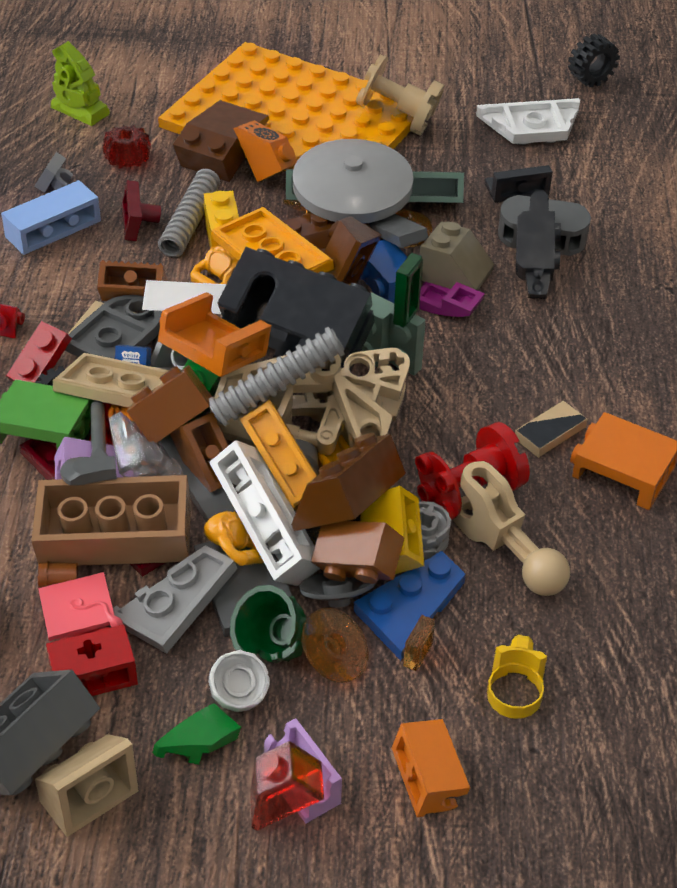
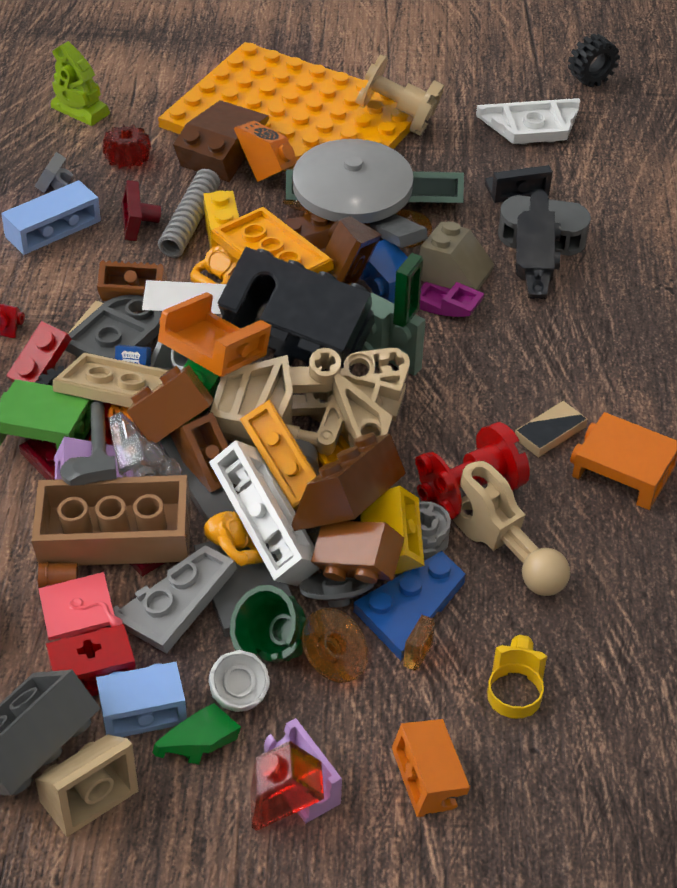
(142, 699): none -> light blue brick
(276, 376): light grey piece -> none

